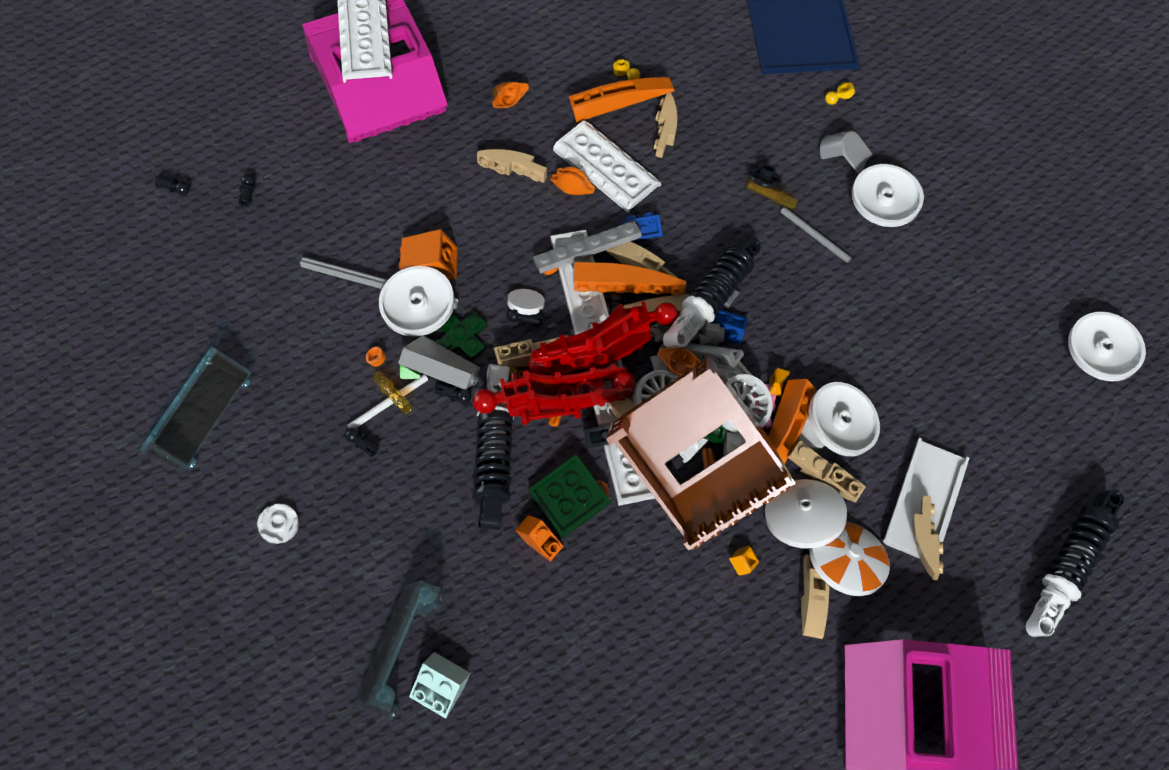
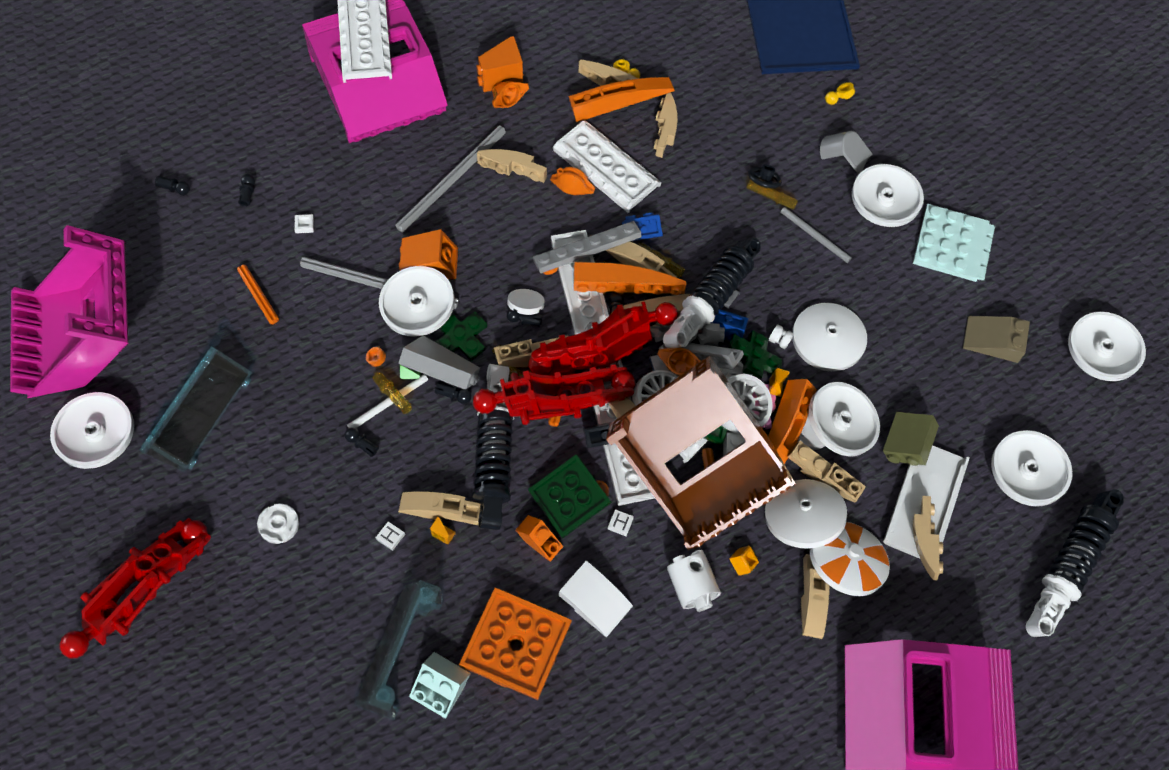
(54, 327): none -> dark pink panel
(92, 430): none -> white dish
(157, 572): none -> red piece
(258, 294): none -> orange axle
(304, 223): none -> white tile
(390, 536): none -> white tile
(441, 505): none -> tan slope
(441, 532): none -> light orange slope
(449, 180): none -> light grey axle
(500, 65): none -> orange slope
(512, 619): none -> orange piece
(595, 599): none -> white slope
(602, 73): none -> tan slope
(620, 522): none -> white tile
(669, 264): none -> clear yellow axle
(694, 581): none -> white cylinder
(755, 354): none -> dark green plate
(777, 334): none -> white wheel
(829, 337): none -> white dish
(911, 438): none -> olive brick
(954, 243): none -> light aqua hinge
(997, 336): none -> dark tan slope
(1031, 468): none -> white dish

